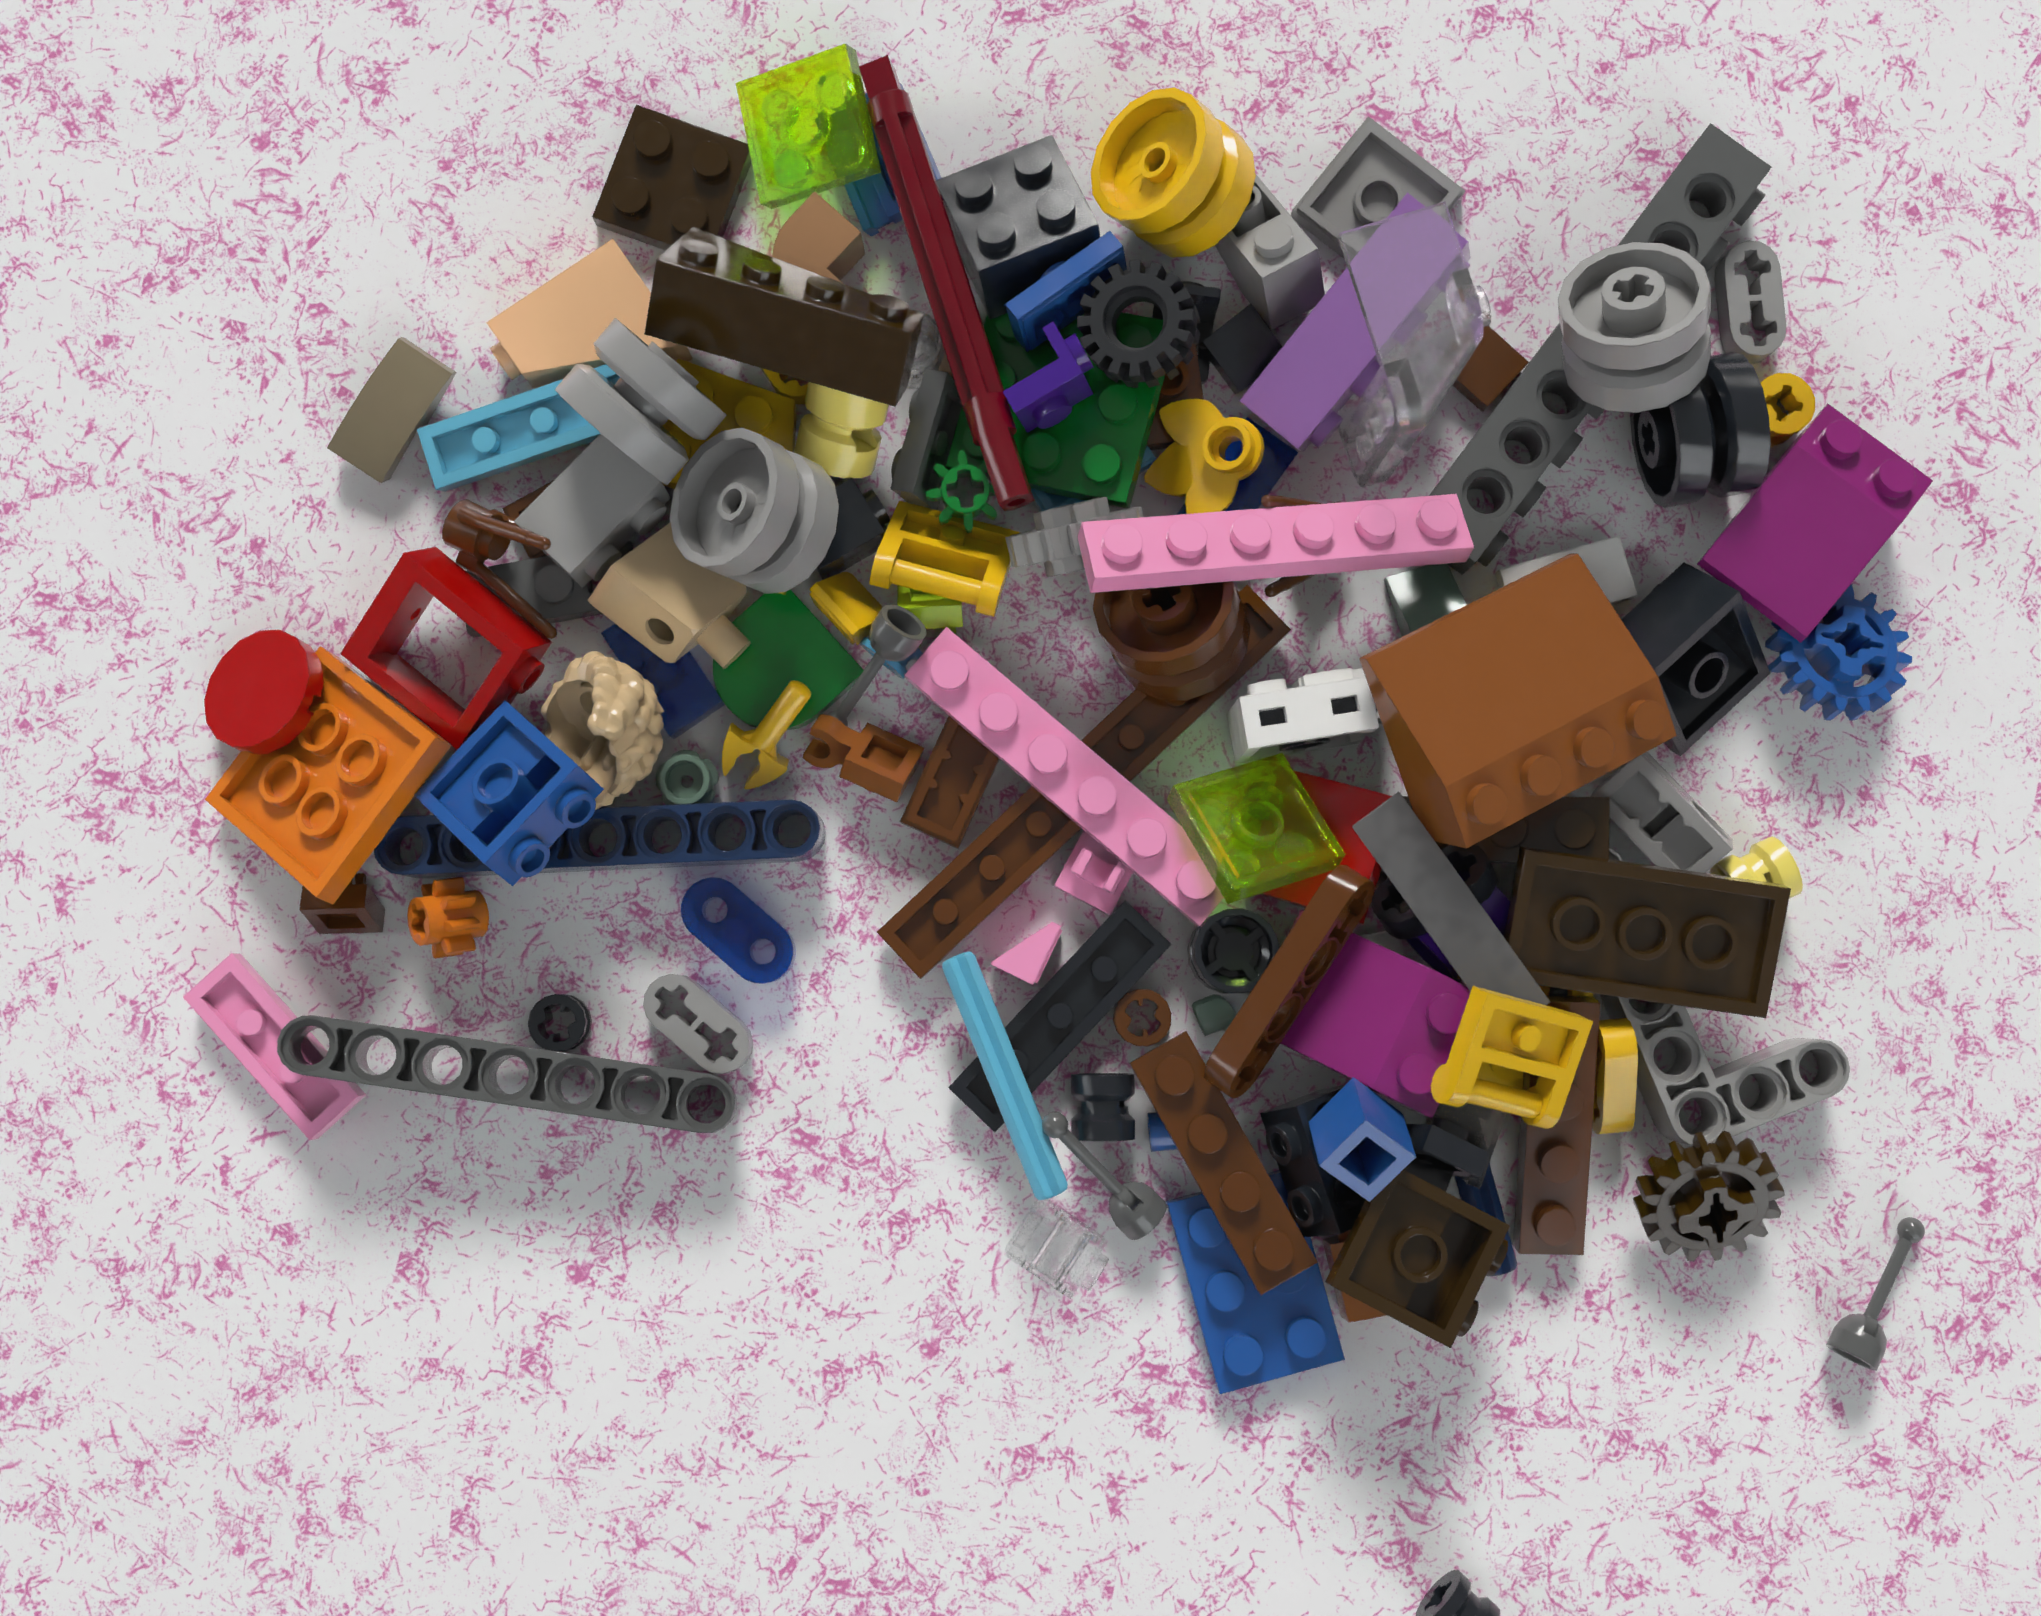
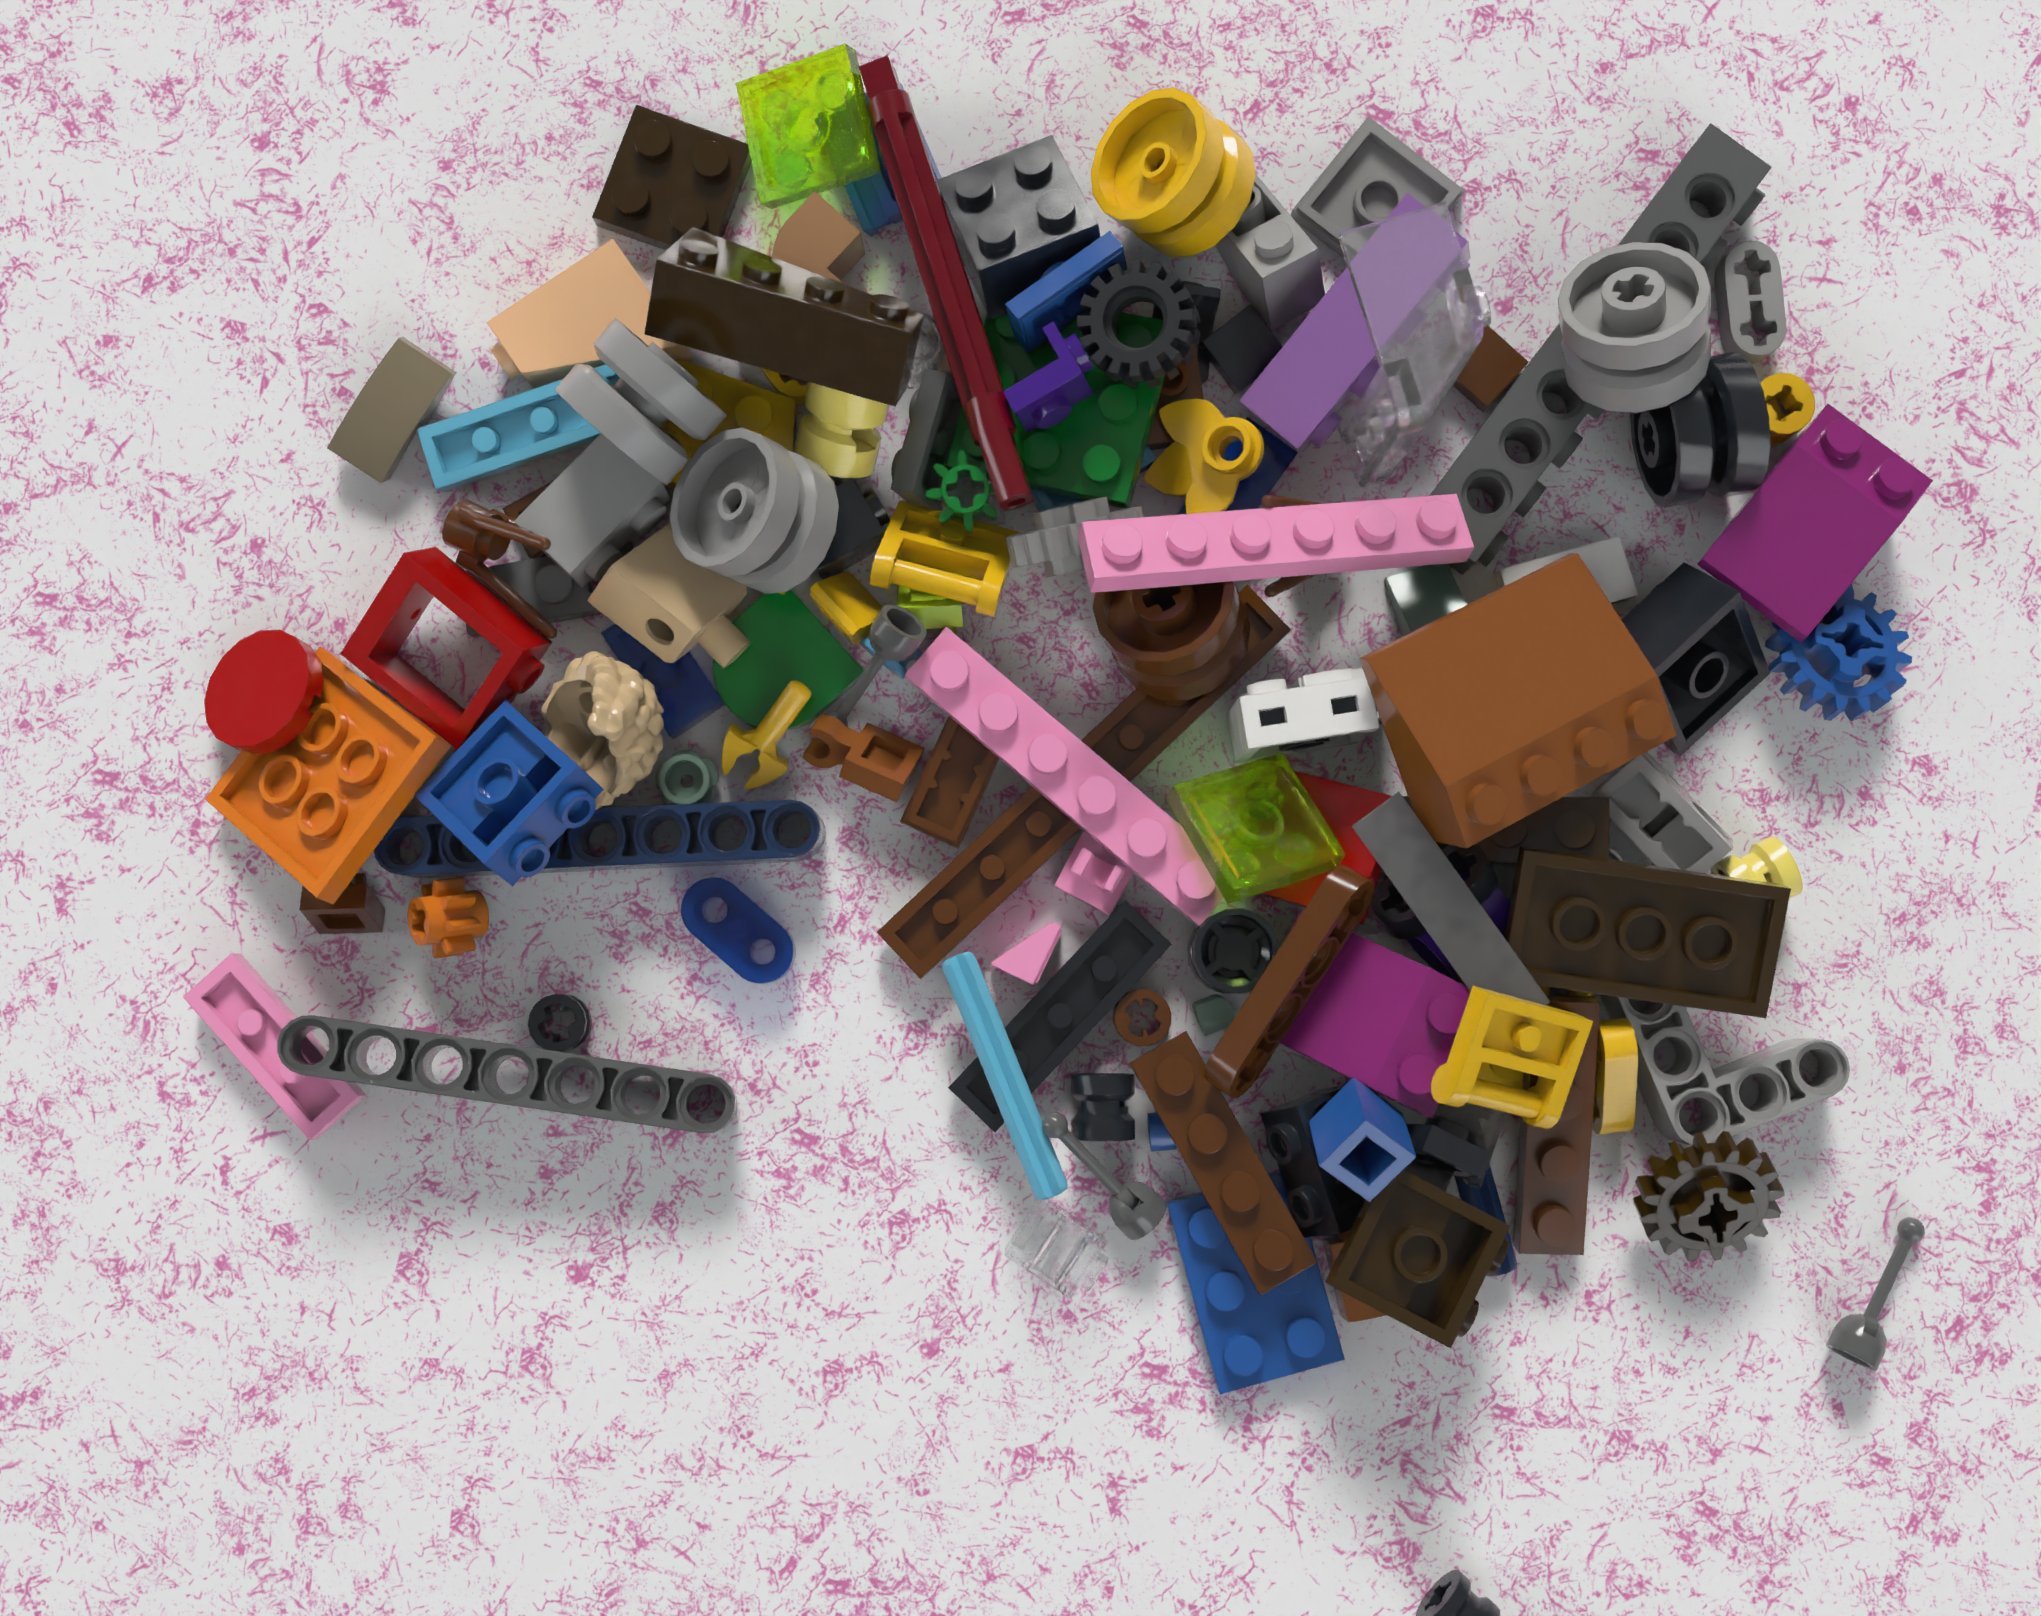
(687, 1035): light grey beam -> none

